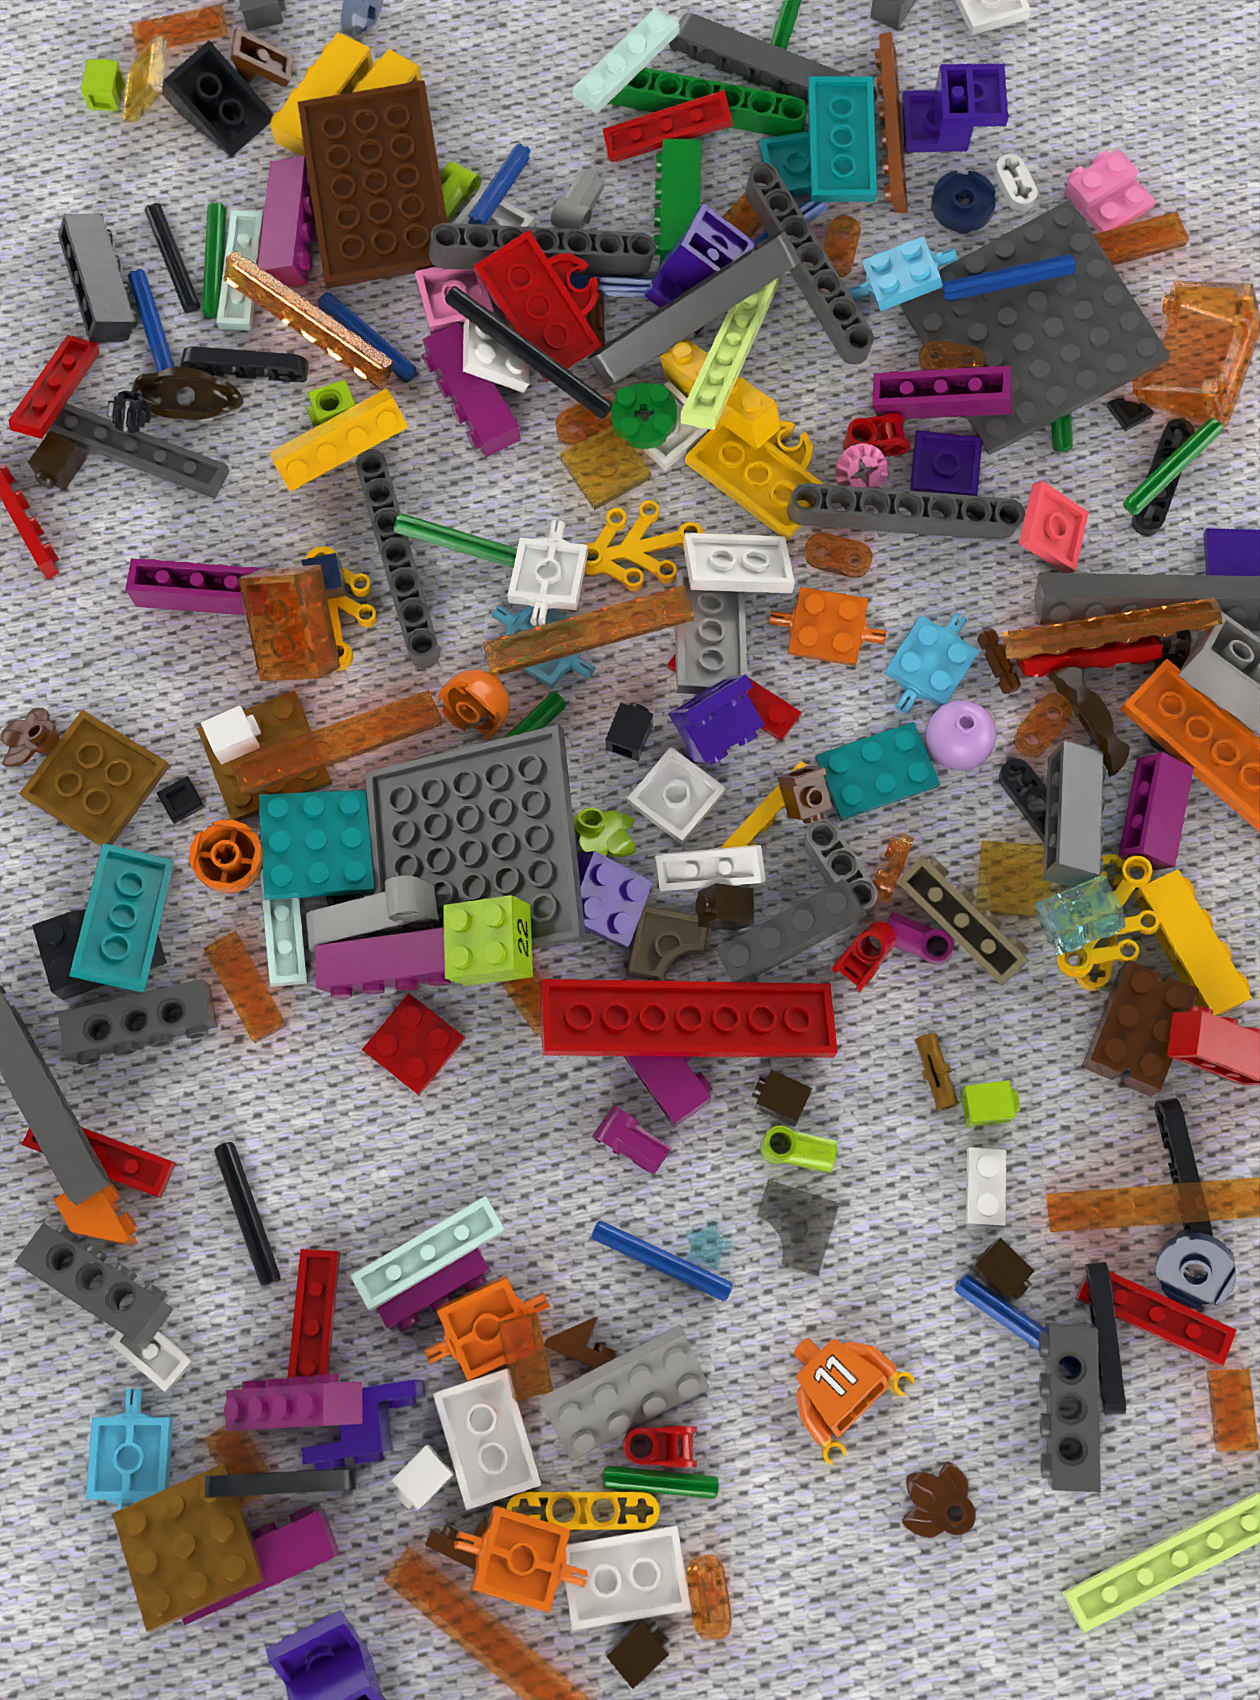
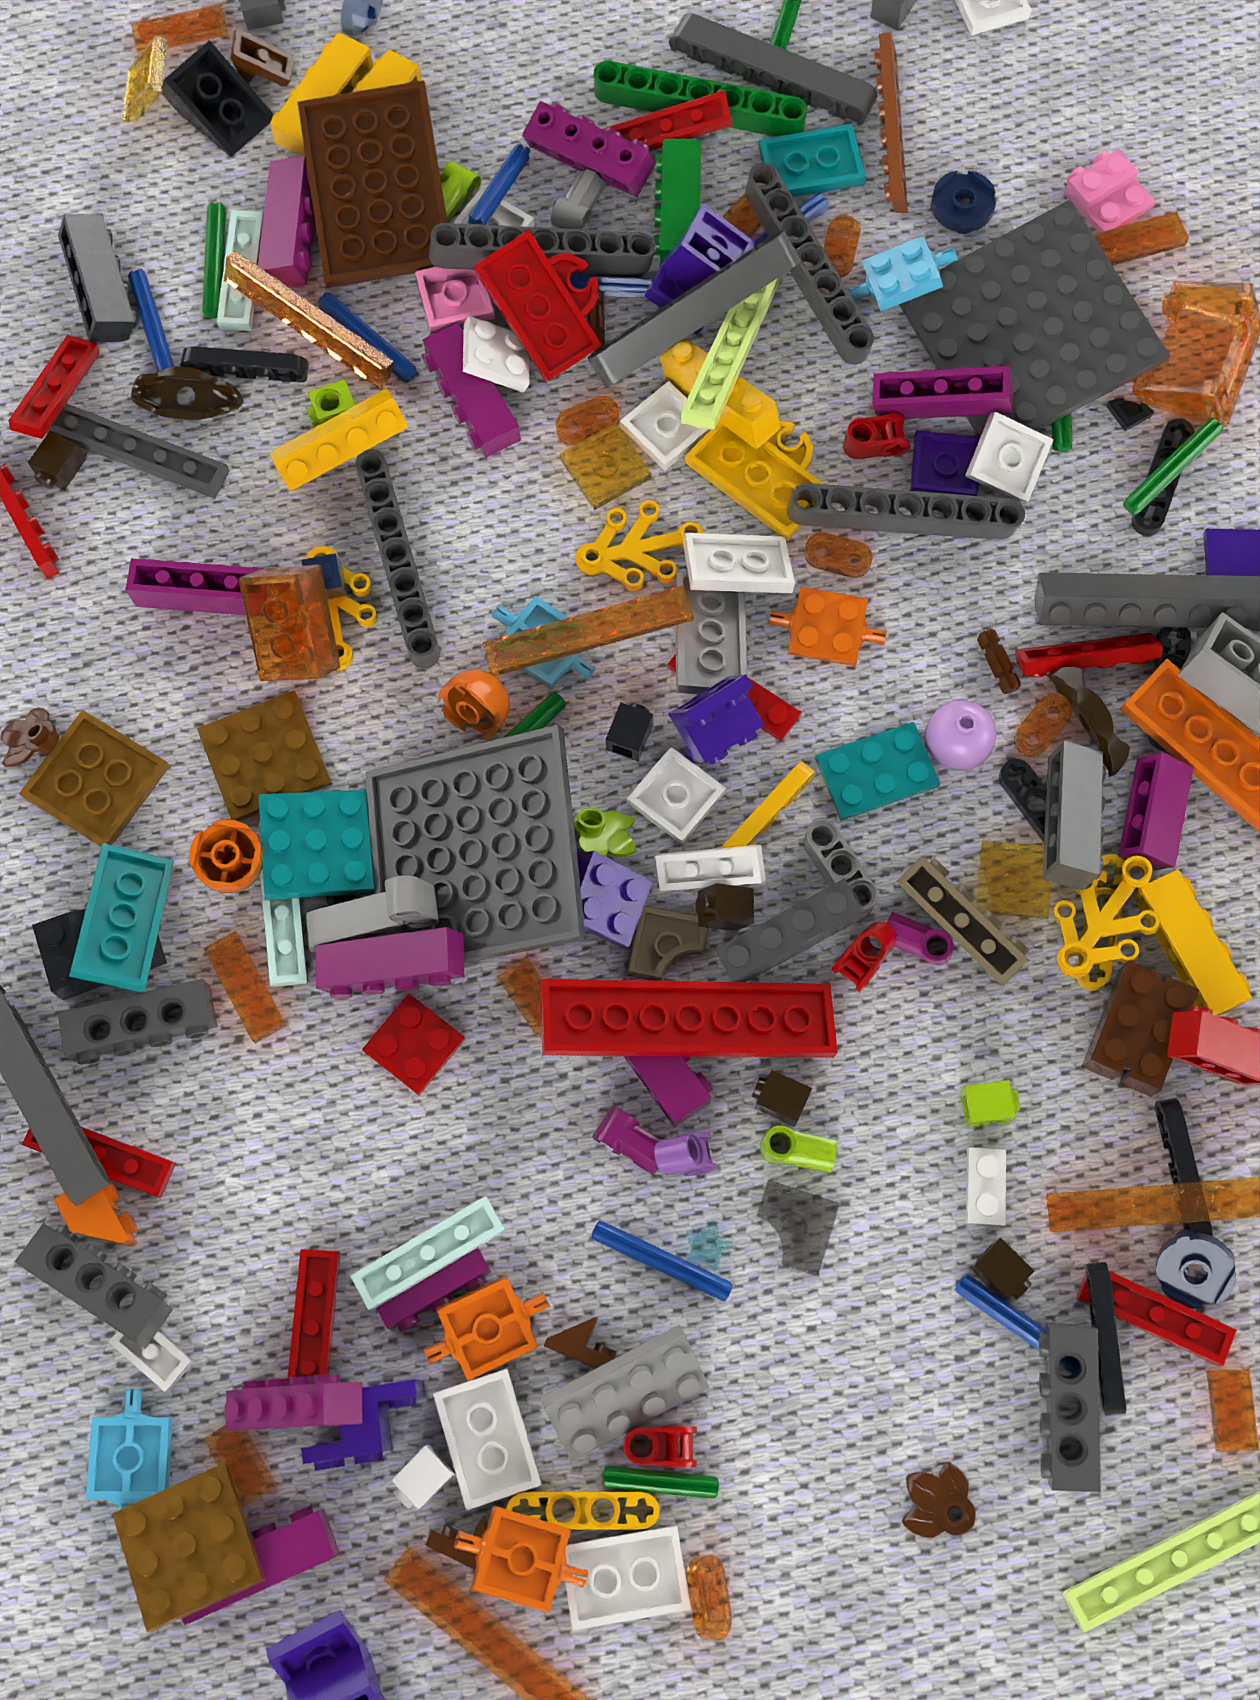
(102, 84): lime brick -> none
(129, 411): black gear -> none
(172, 258): black axle -> none
(180, 799): black tile -> none
(232, 734): white brick -> none
(247, 1214): black axle -> none
(280, 1482): black beam -> none
(335, 743): clear orange plate -> none
(455, 540): green axle -> none
(488, 940): lime brick -> none
(525, 1356): clear orange plate -> none
(528, 352): black axle -> none
(548, 573): white plate -> none
(586, 146): none -> magenta brick
(626, 60): light aqua plate -> none
(639, 1652): dark brown brick -> none
(640, 397): green plate -> none
(685, 1155): none -> medium lavender piece
(805, 793): reddish brown brick -> none
(840, 1387): orange torso -> none
(842, 139): teal plate -> none
(870, 457): bright pink gear -> none
(897, 852): clear orange plate -> none
(931, 662): medium azure plate -> none
(936, 1071): pearl gold pin -> none
(951, 356): clear orange plate -> none
(962, 100): dark purple bracket -> none
(1009, 277): blue axle -> none
(1009, 457): none -> white plate
(1010, 185): white beam -> none
(1053, 527): coral plate -> none
(1080, 915): clear light blue brick -> none
(1121, 627): clear orange plate -> none

